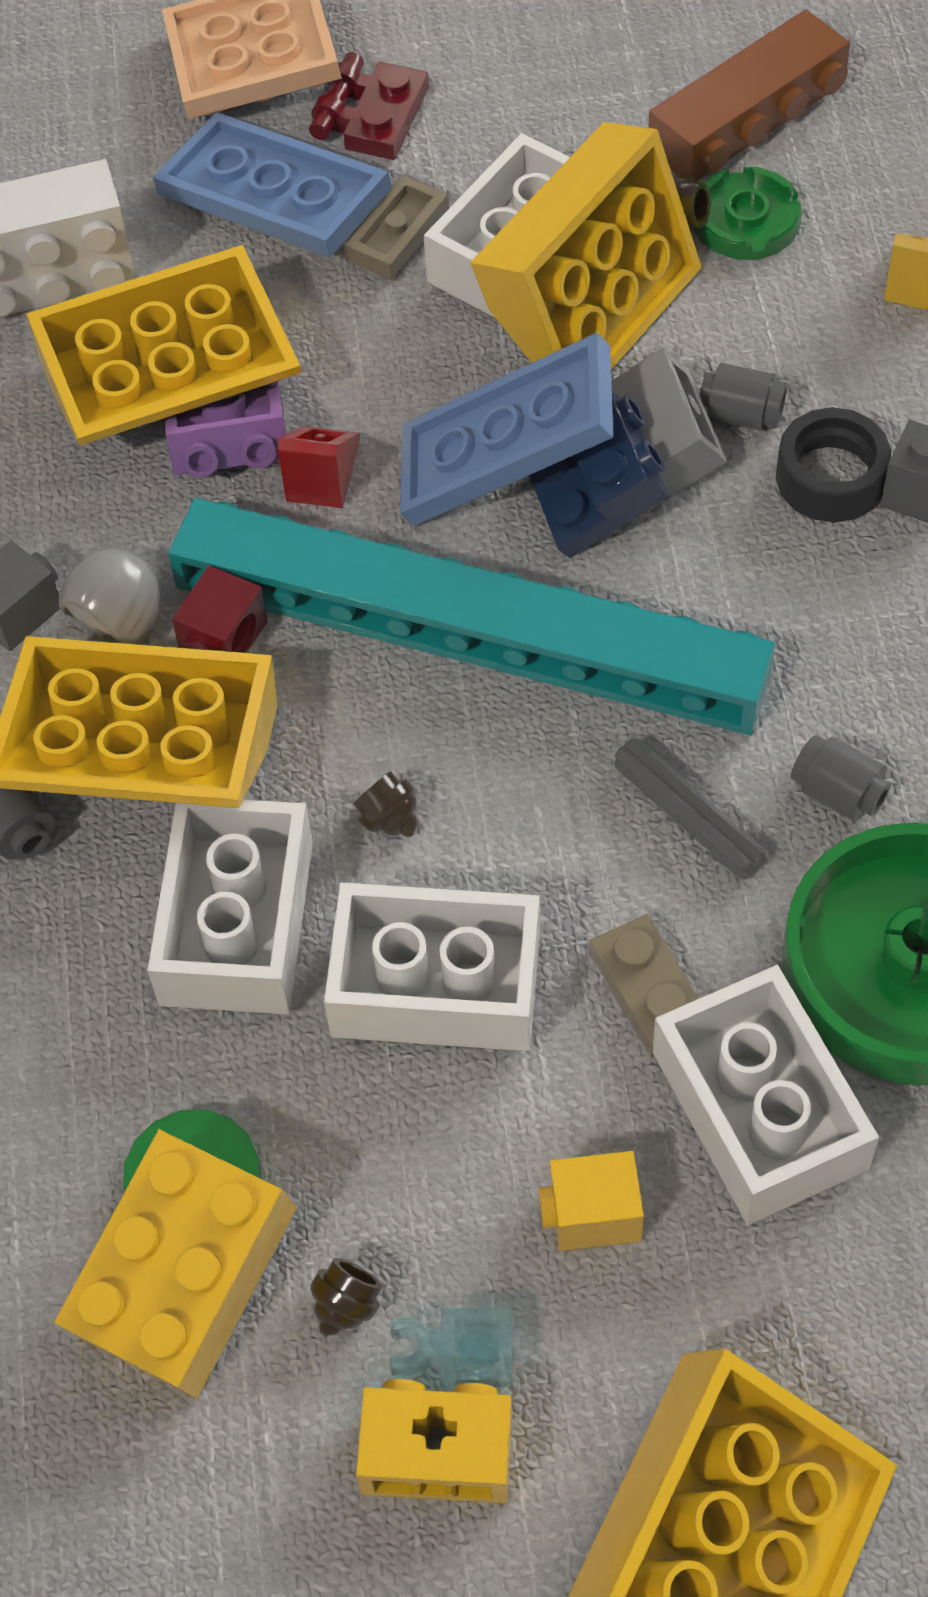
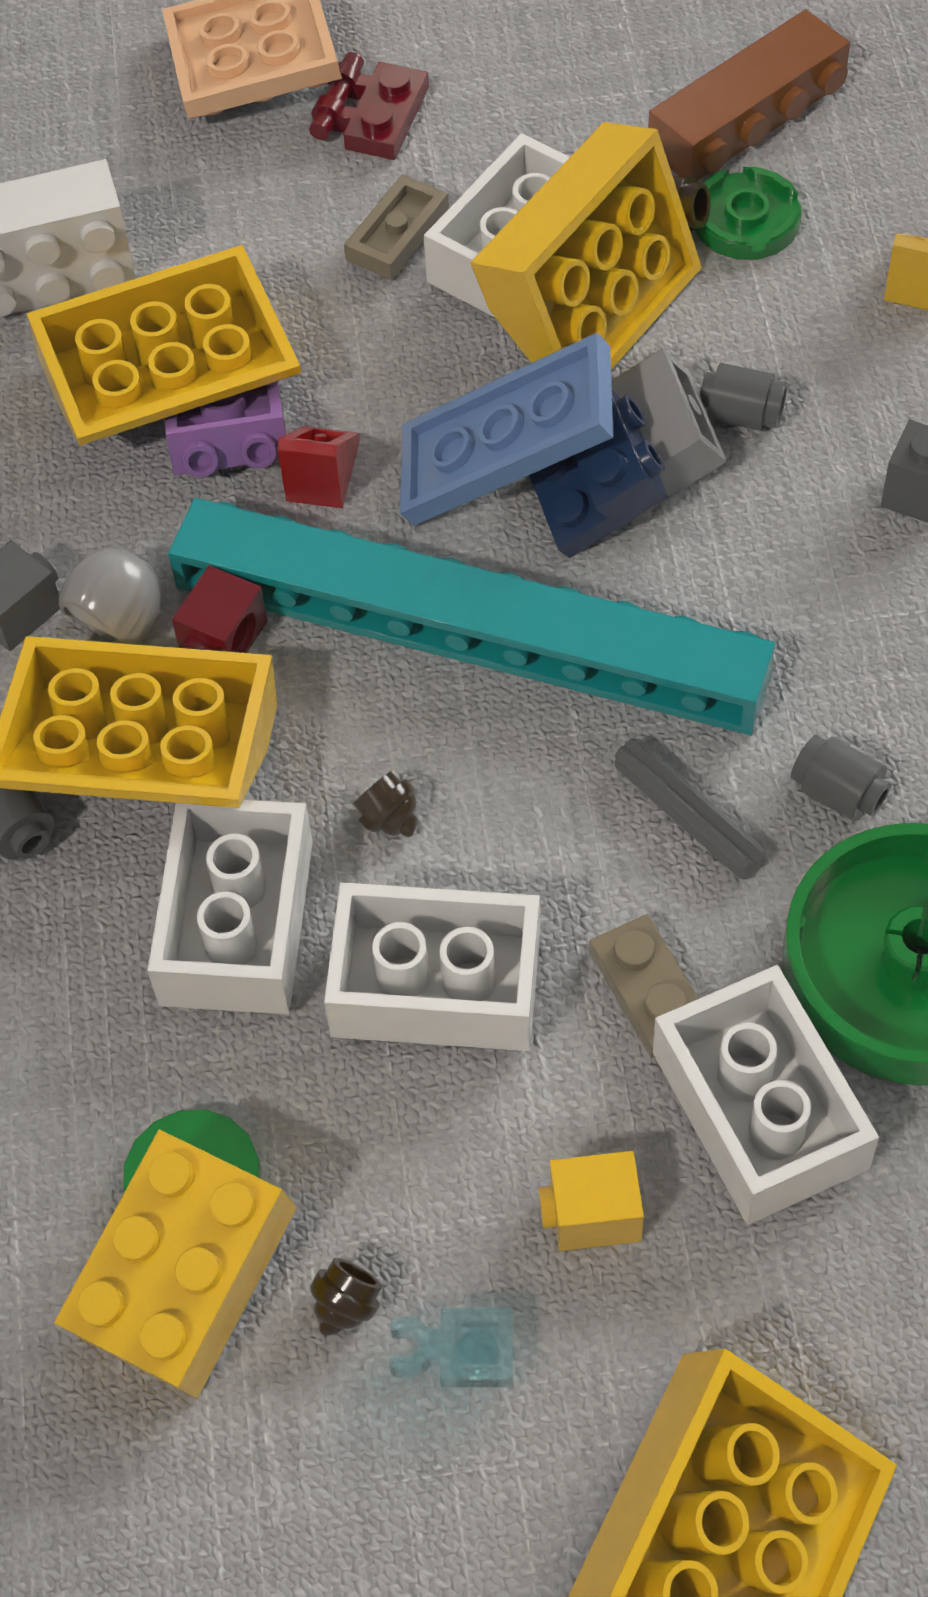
(273, 184): medium blue plate -> none
(471, 1457): yellow brick -> none
(840, 430): black tyre -> none

